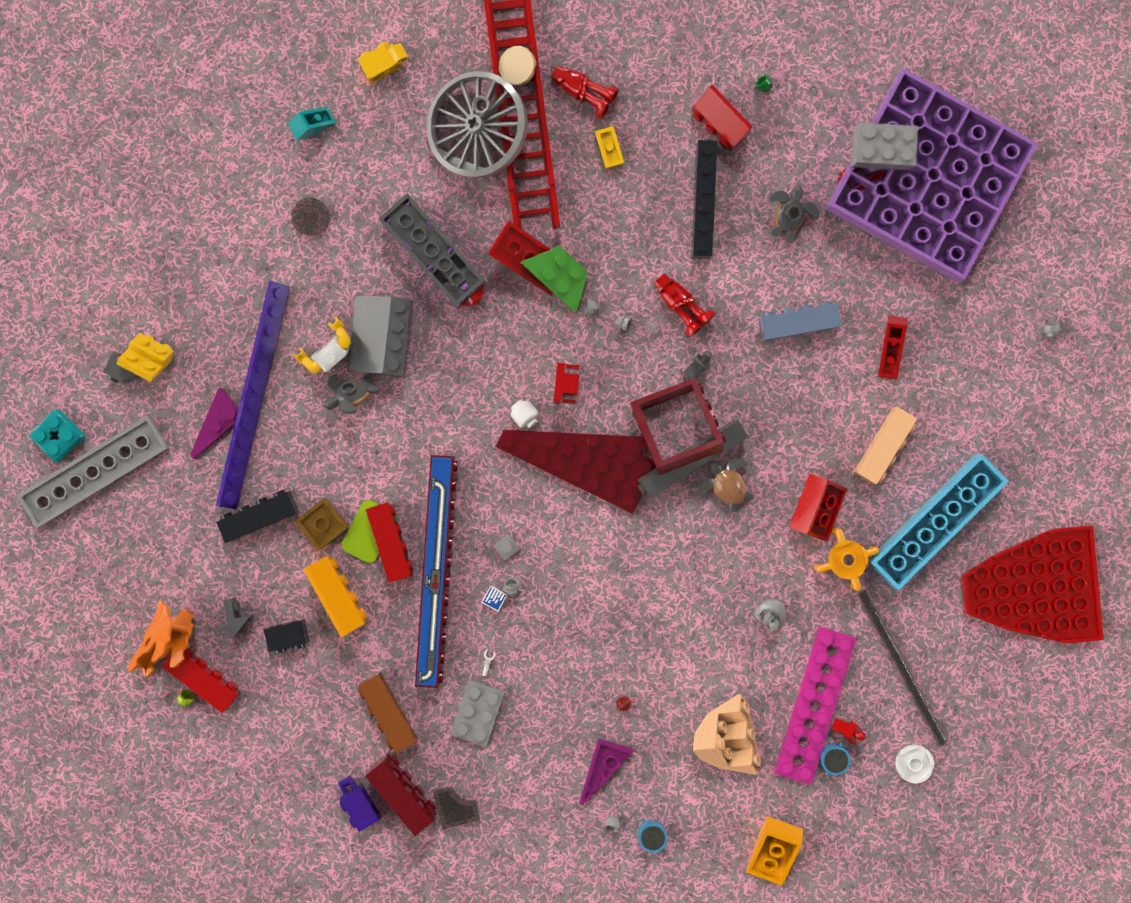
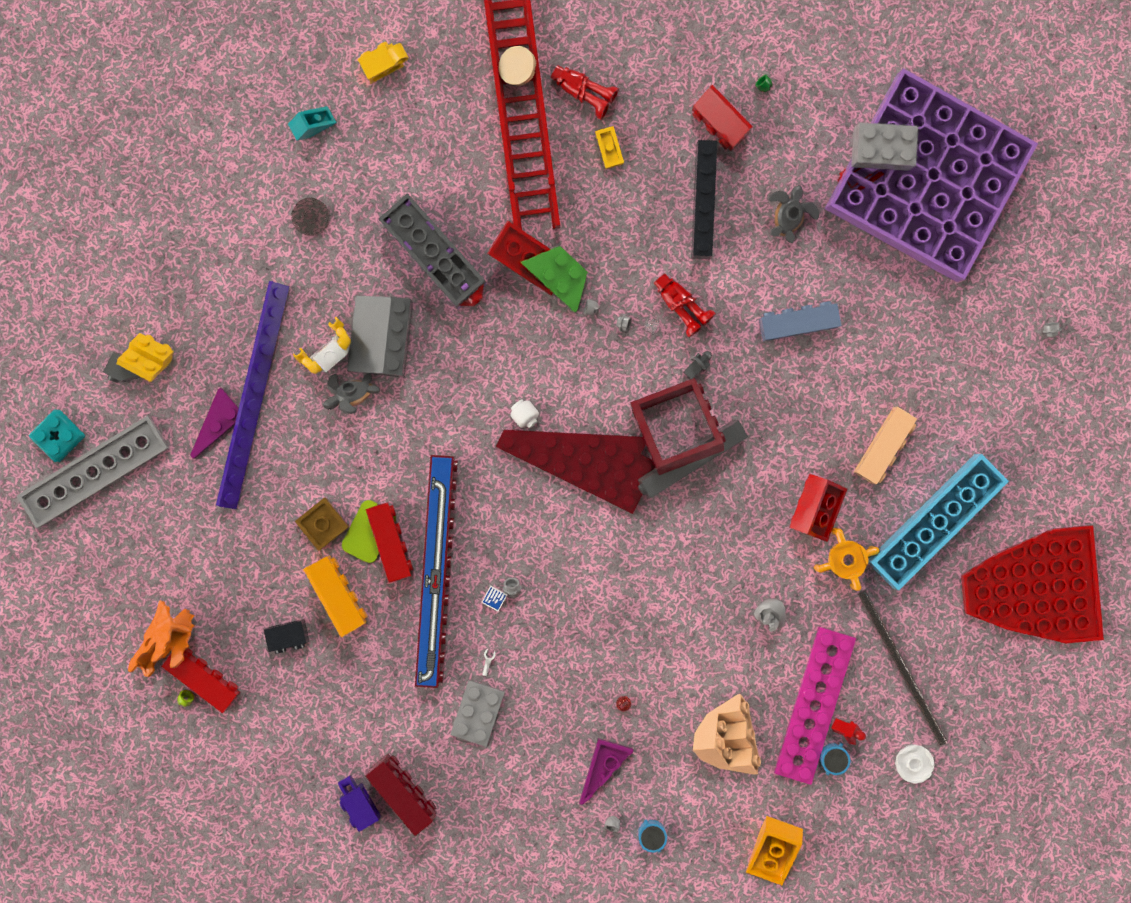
(234, 622): dark grey slope -> none
(257, 517): black brick -> none
(387, 712): dark orange brick -> none
(454, 809): clear smoke tile -> none
(476, 133): light grey piece -> none
(506, 547): light grey plate -> none
(566, 383): red panel -> none
(727, 483): animal -> none
(892, 347): red slope -> none

